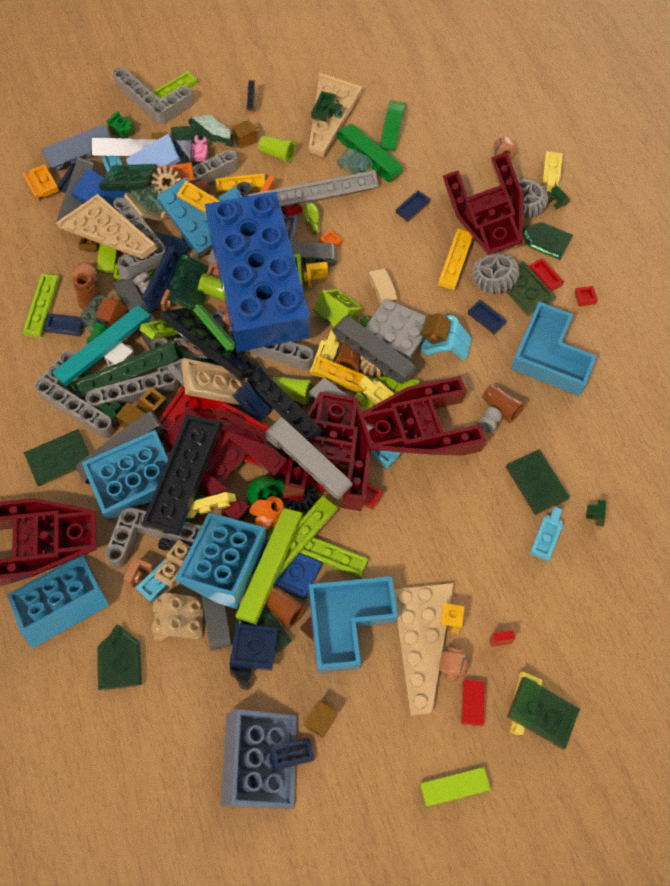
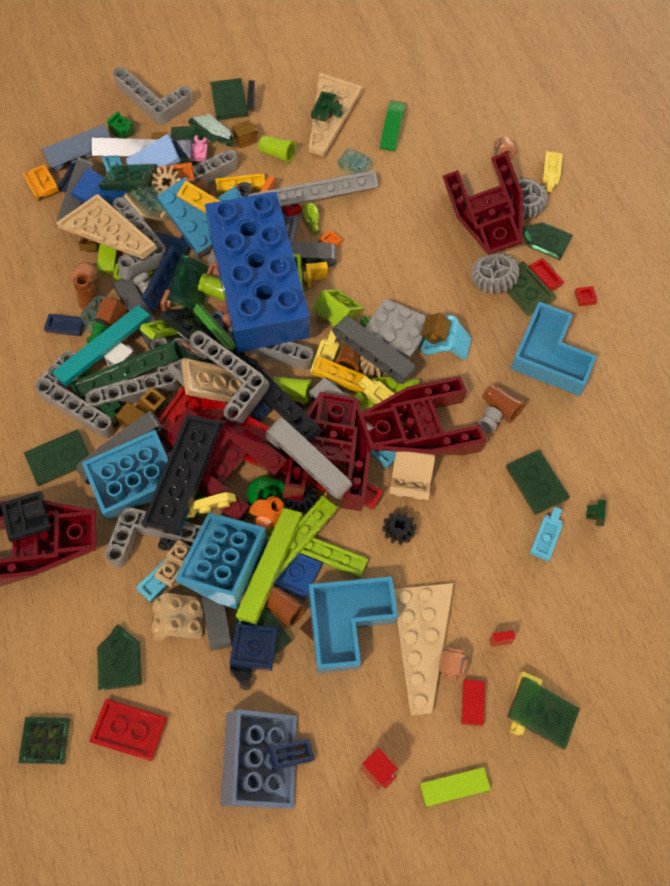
(25, 516): none -> black plate
(41, 305): lime tile -> none
(44, 740): none -> clear green tile
(56, 601): dark azure slope -> none
(128, 730): none -> red tile
(134, 572): nougat bracket -> none
(185, 79): lime tile -> none
(229, 99): none -> clear green tile
(235, 369): none -> light grey beam
(320, 718): pearl gold brick -> none
(379, 769): none -> red brick
(382, 162): green beam -> none
(382, 284): tan slope -> none
(399, 521): none -> black gear
(412, 475): none -> tan bracket
(413, 206): dark blue tile -> none
(452, 616): yellow bracket -> none
(455, 259): yellow plate -> none
(486, 317): dark blue tile -> none
(559, 195): dark green tile -> none

